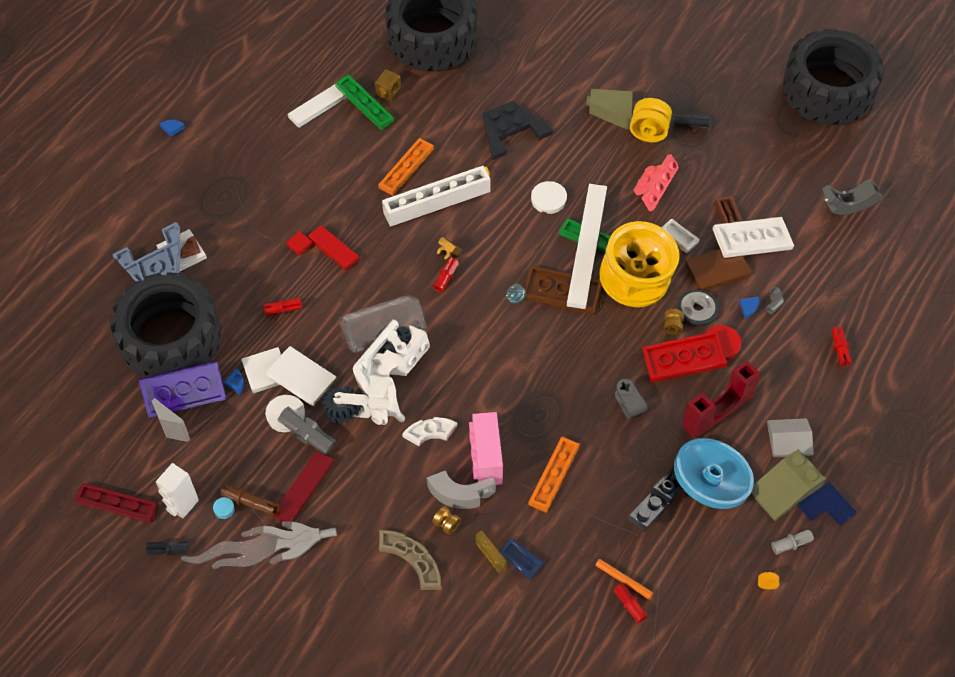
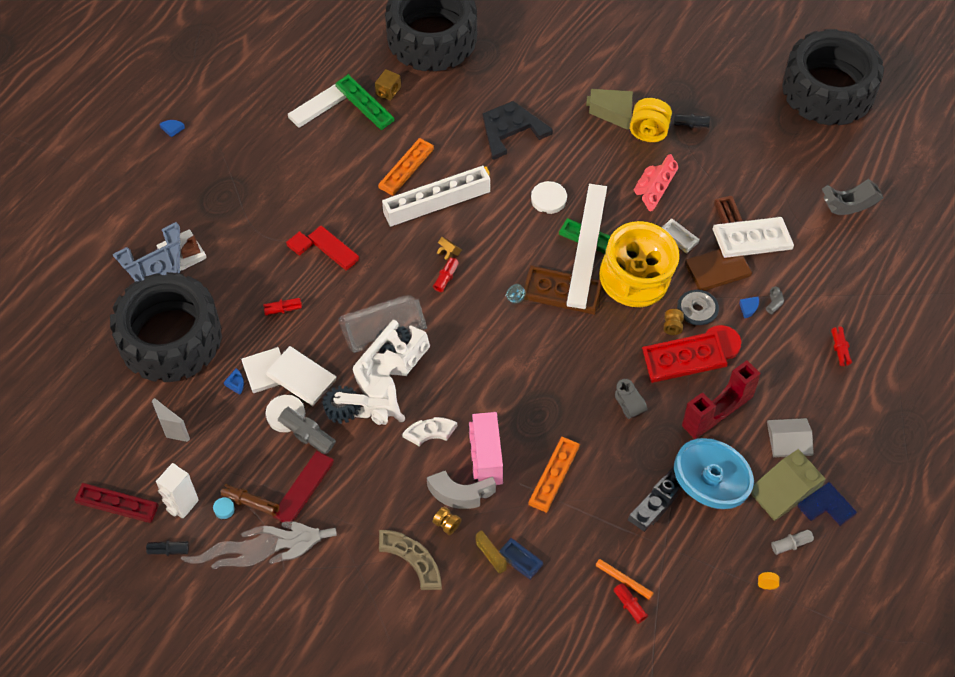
(183, 388): dark purple tile -> none

